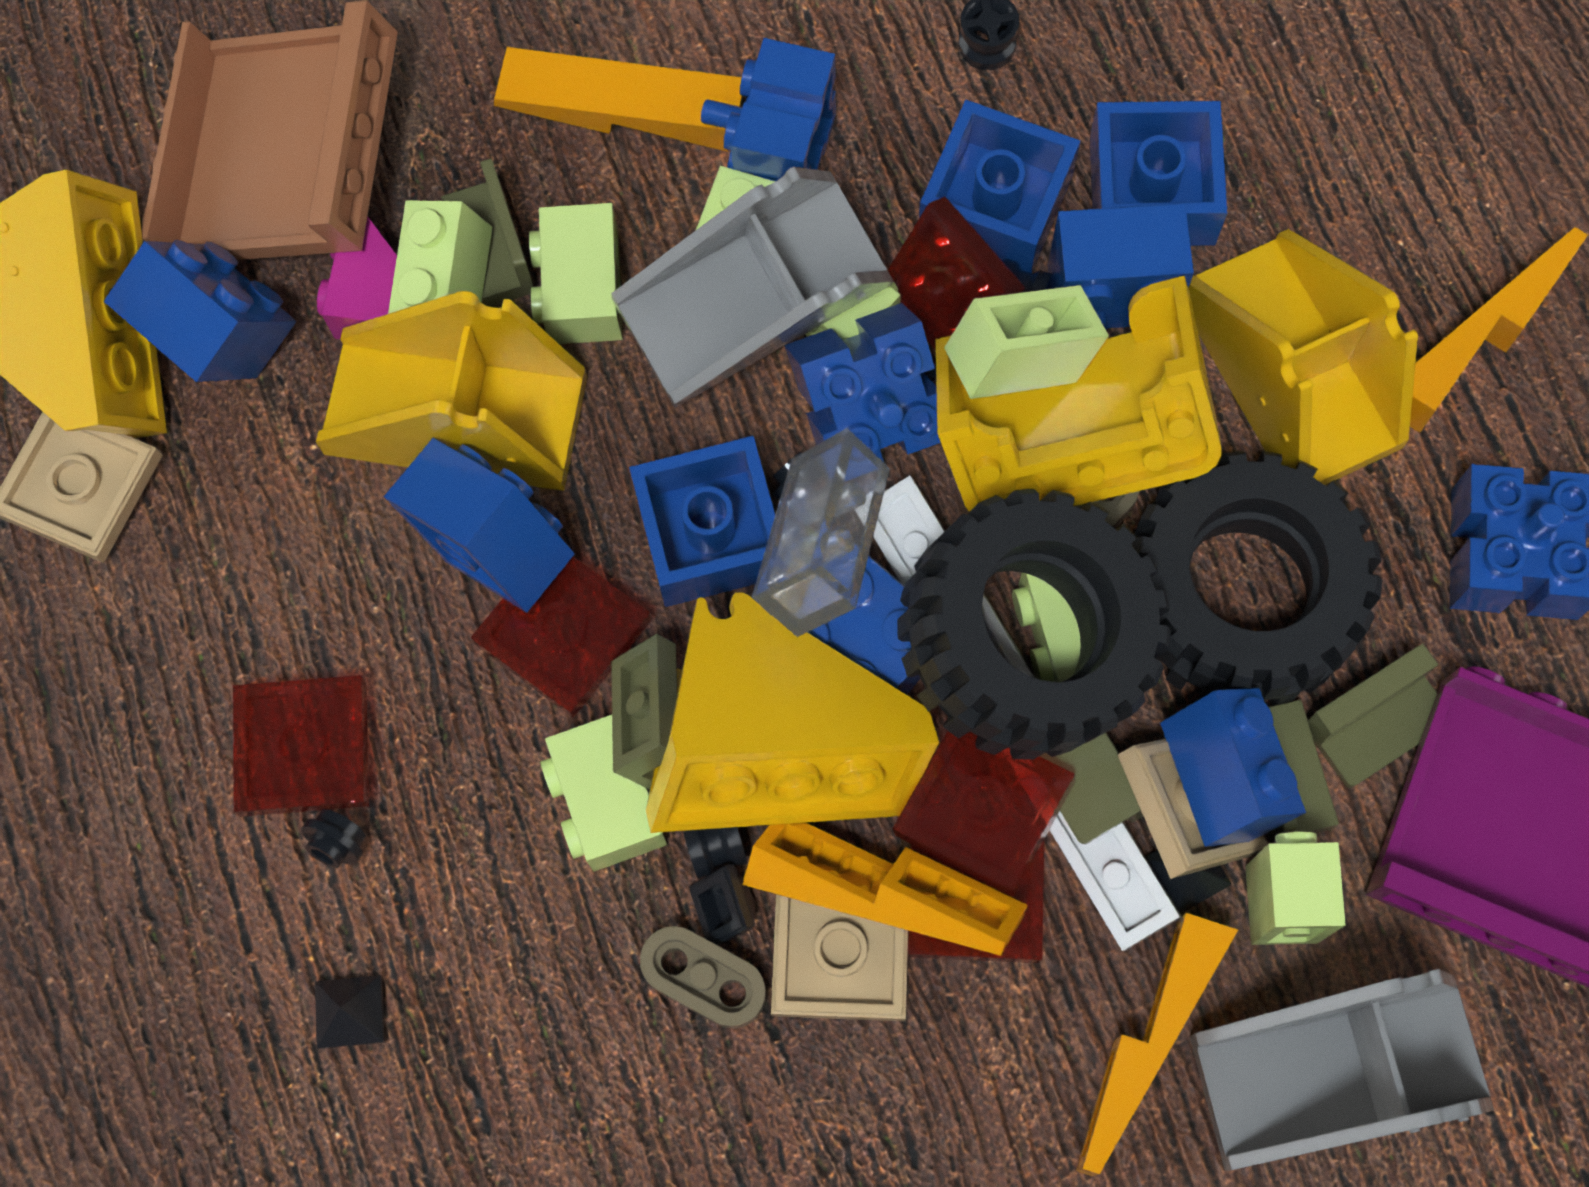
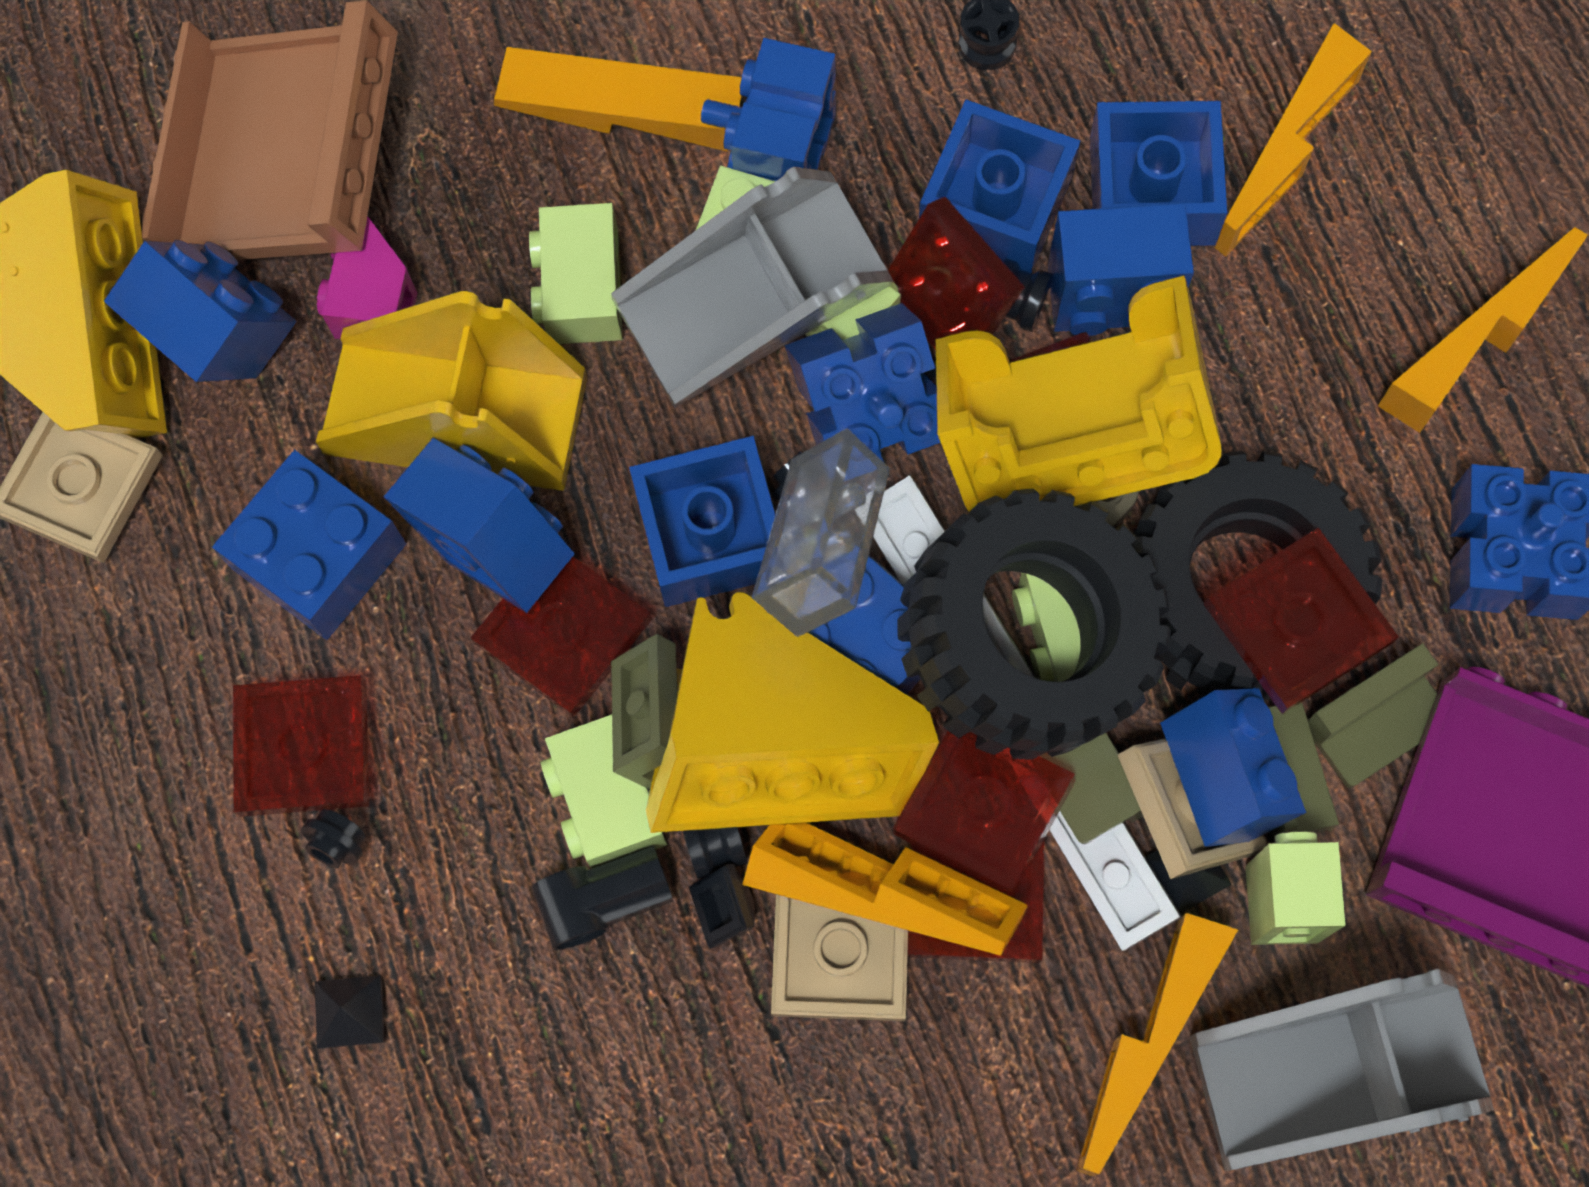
(310, 544): none -> blue brick
(439, 253): yellowish green brick -> none
(506, 267): olive panel -> none
(584, 901): none -> black piece
(704, 977): dark tan plate -> none
(1025, 341): yellowish green brick -> none
(1286, 155): none -> light orange slope
(1300, 620): none -> clear red plate
(1309, 354): yellow ladder -> none

